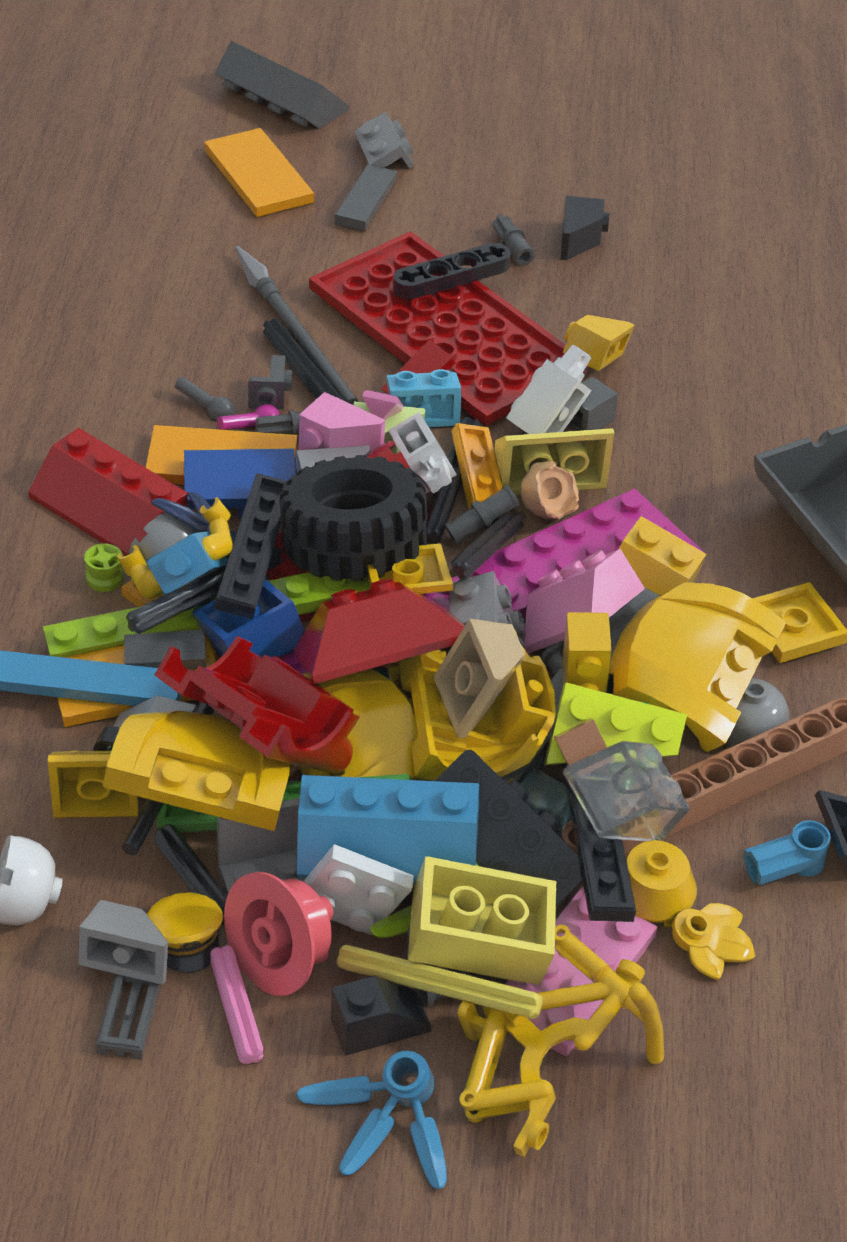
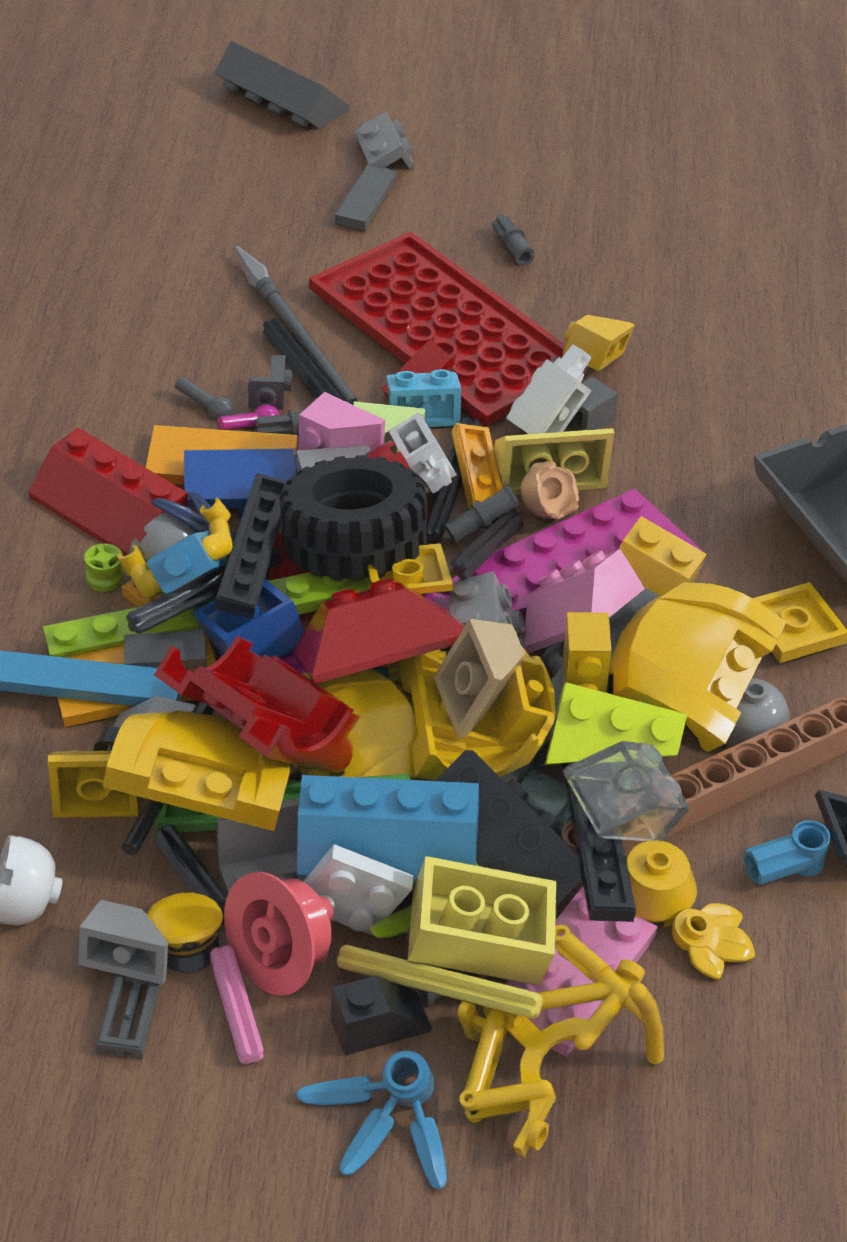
(259, 172): light orange tile -> none
(382, 404): bright pink slope -> none
(417, 280): black beam -> none
(580, 741): nougat tile -> none
(582, 225): black slope -> none

